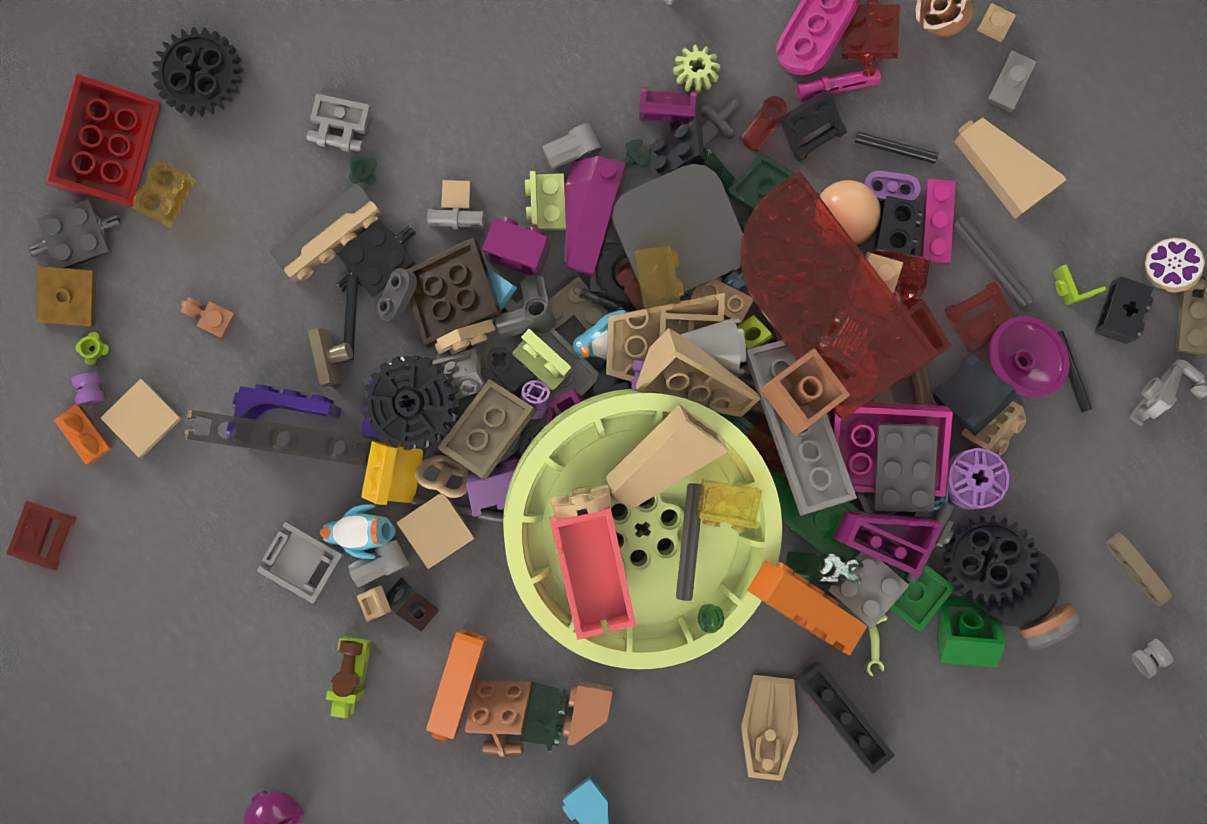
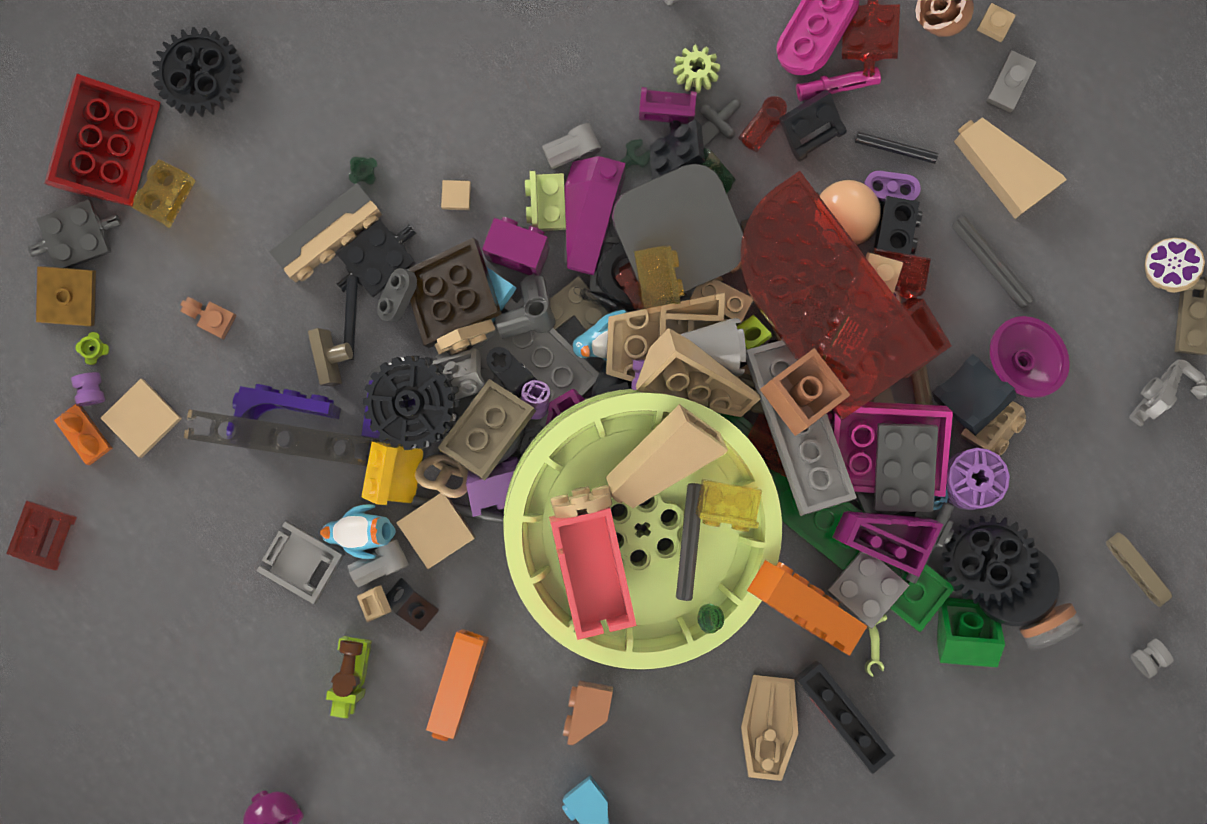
(339, 114): light grey plate -> none
(456, 218): light grey pin -> none
(499, 710): nougat plate -> none
(542, 360): yellowish green bracket -> none
(542, 716): clear green bracket -> none
(735, 281): medium azure plate -> none
(758, 181): clear green plate -> none
(823, 568): clear green plate -> none
(938, 221): dark pink plate -> none
(982, 327): clear red plate -> none
(1066, 287): lime bracket -> none
(1075, 380): black bar -> none
(1113, 319): black brick -> none

